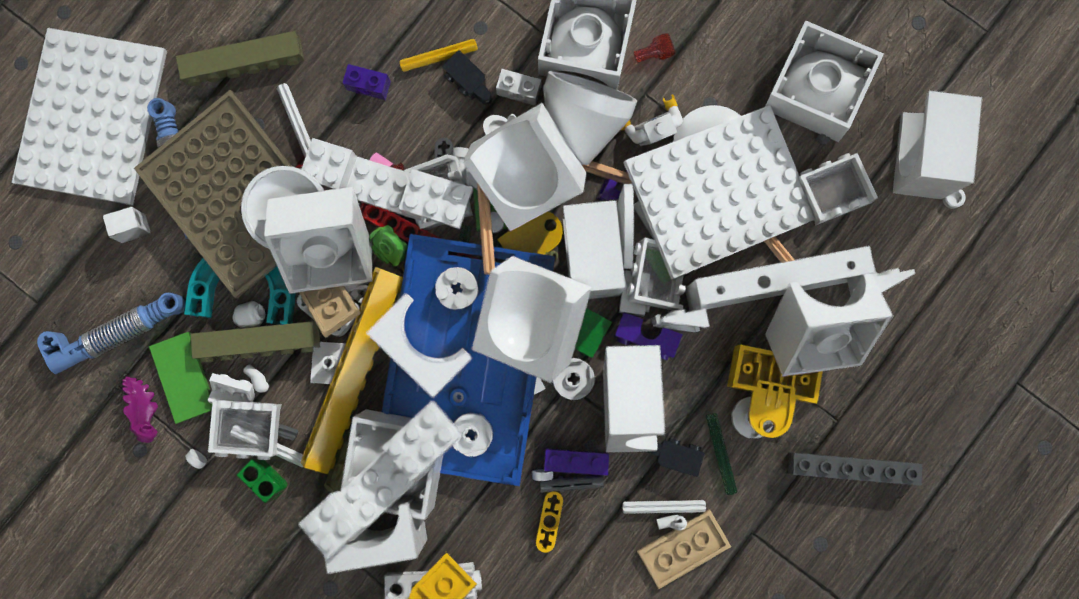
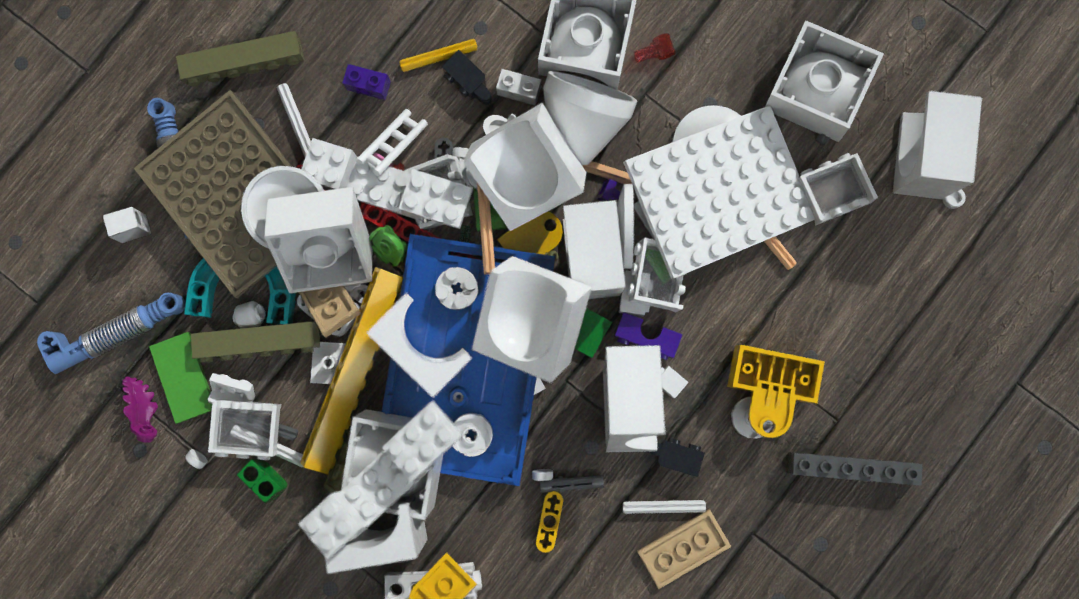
(89, 116): white plate -> none
(257, 378): white arm -> none
(392, 152): none -> white bar
(497, 222): white tile -> none
(576, 462): dark purple arch -> none
(582, 386): white plate -> none
(657, 127): white torso -> none
(672, 382): none -> white brick
(674, 521): white arm -> none
(721, 454): clear green axle -> none
(773, 281): white piece -> none
(825, 337): white piece -> none

